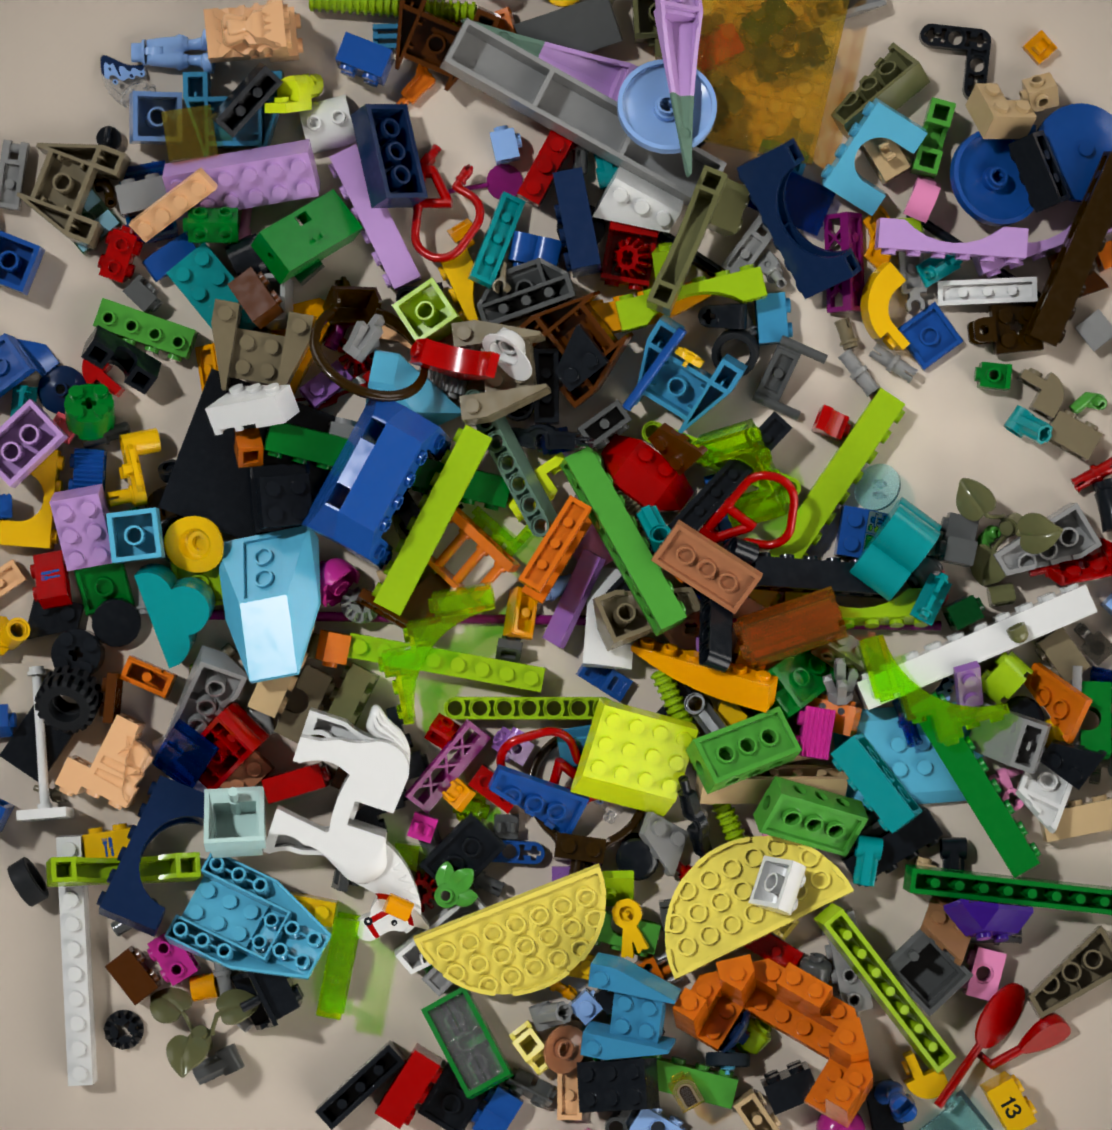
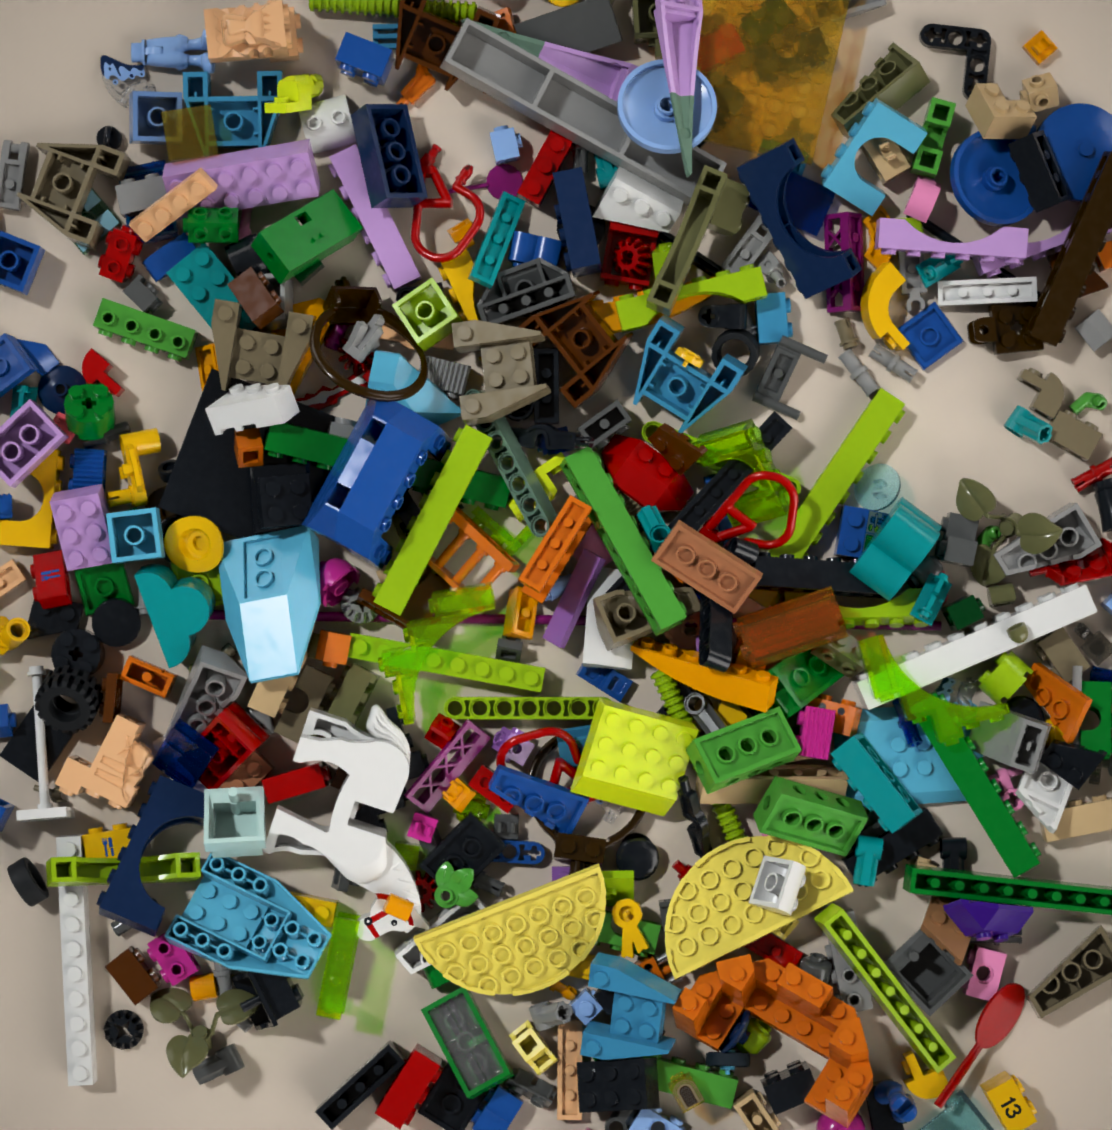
(109, 192): dark brown arm -> none
(138, 367): black arch -> none
(246, 99): black brick -> none
(321, 387): medium lavender plate -> none
(436, 981): light grey tile -> none
(454, 361): red arch -> none
(501, 280): dark tan hand -> none
(512, 353): white piece -> none
(563, 1059): nougat dish -> none
(580, 359): black wing -> none
(654, 368): blue bar -> none
(664, 840): light grey wing -> none
(831, 423): red arch -> none
(842, 686): light grey rock -> none
(968, 684): medium lavender plate -> none
(1003, 379): green brick -> none
(1041, 1036): red piece -> none

